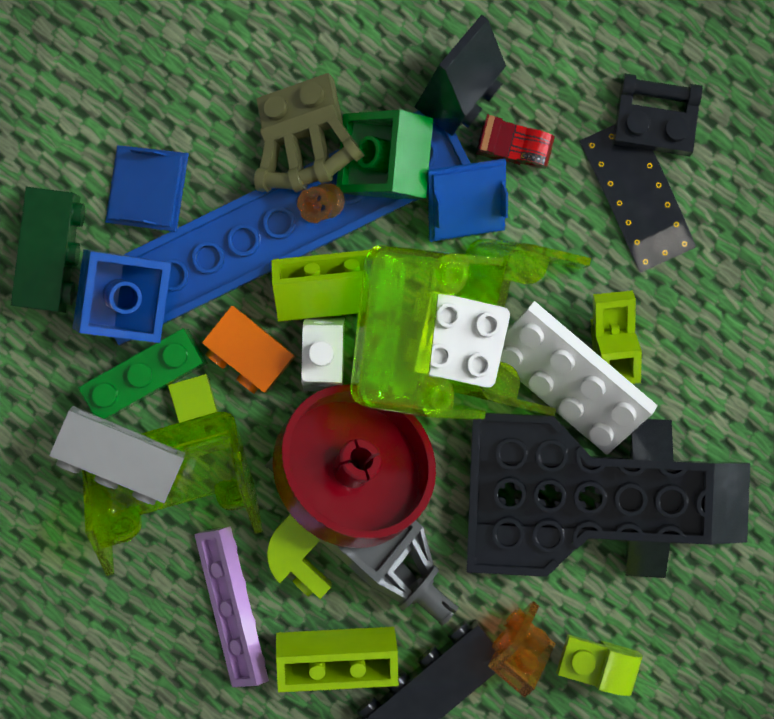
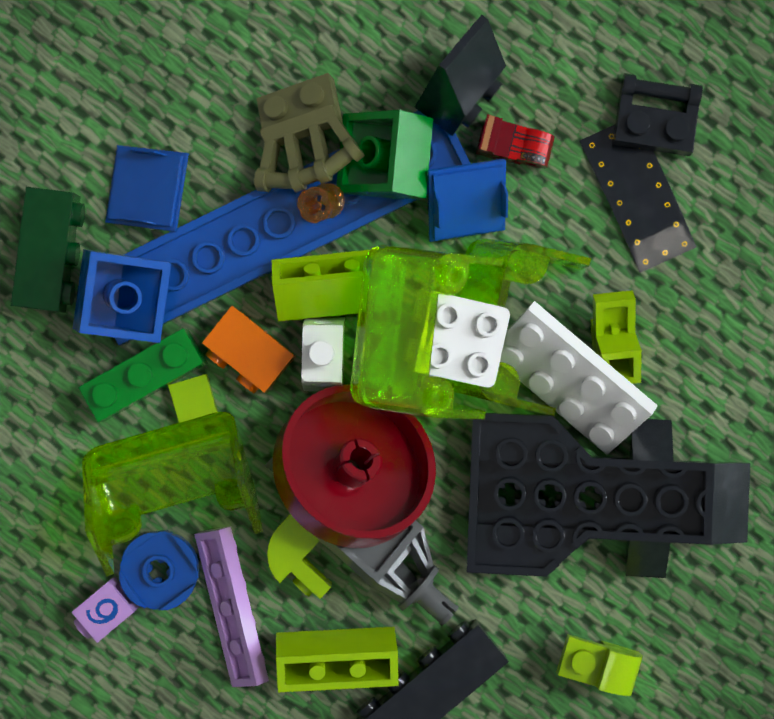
(103, 611): none -> lavender brick
(116, 456): light grey brick -> none
(137, 565): none -> blue plate
(521, 650): clear orange bracket -> none

